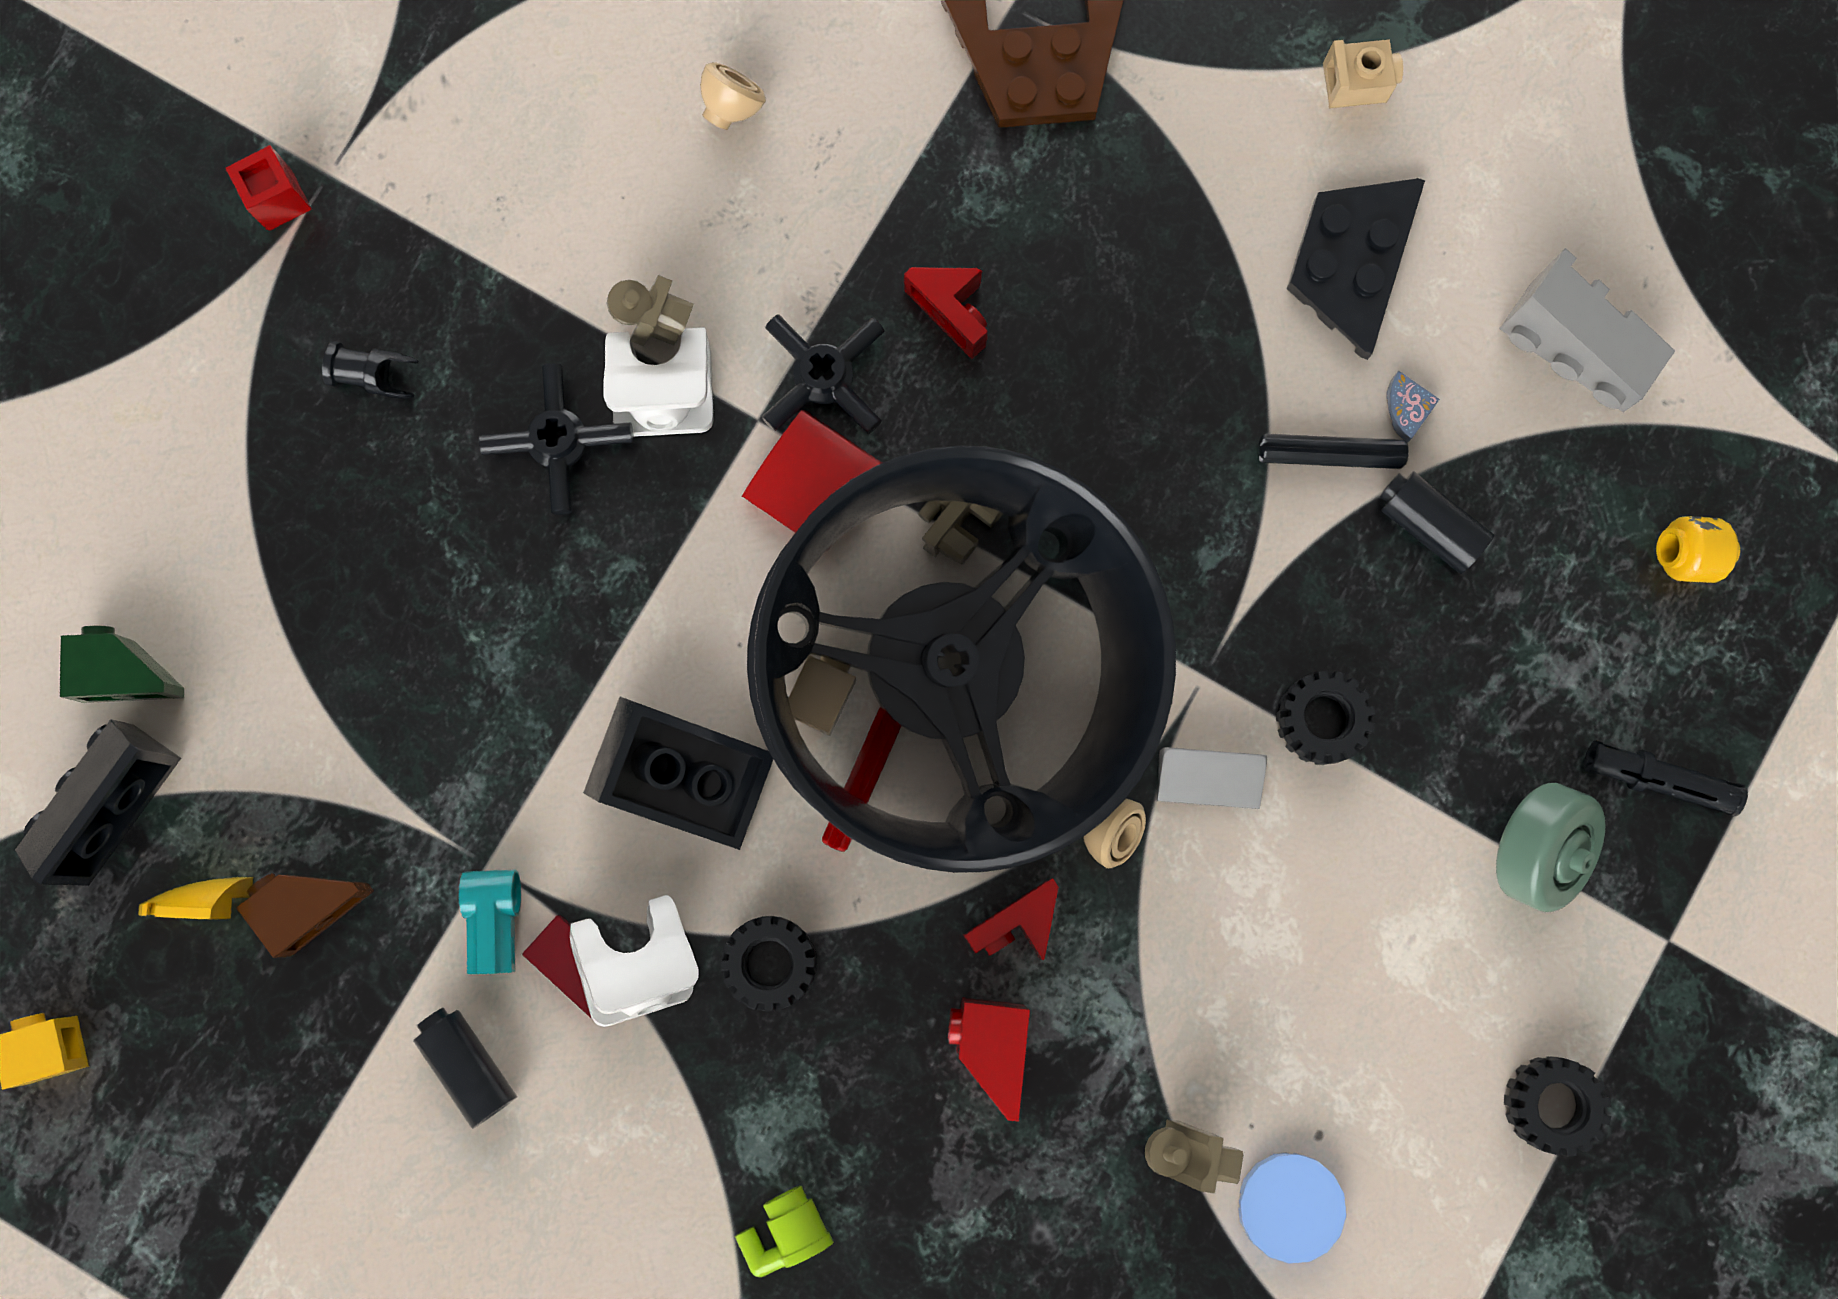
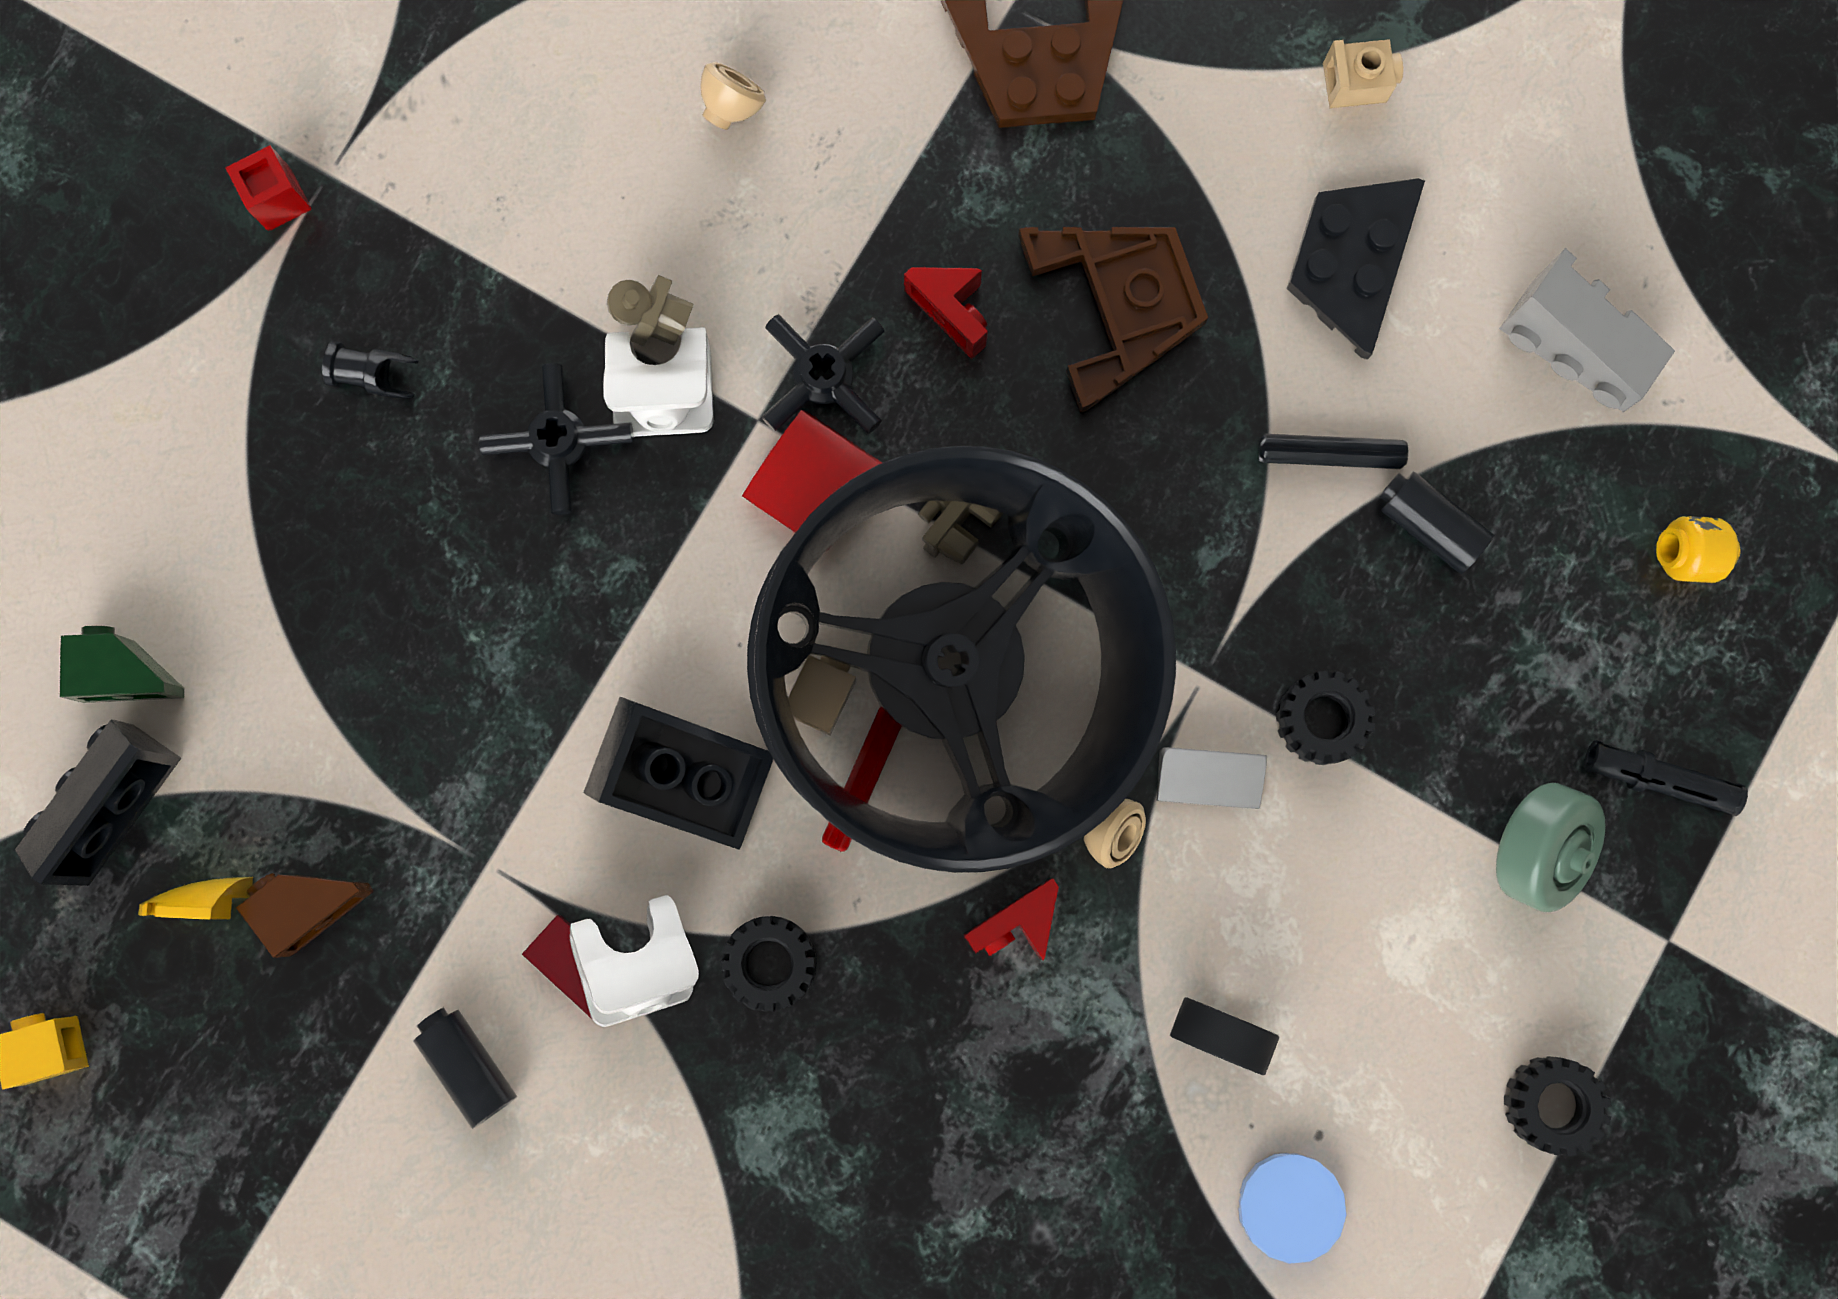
(490, 906): teal piece -> none
(795, 1229): lime piece -> none
(993, 1048): red slope -> none
(1140, 292): none -> reddish brown wing
(1193, 1156): dark tan hips -> none
(1224, 1036): none -> black tyre
(1408, 405): sand blue tile -> none

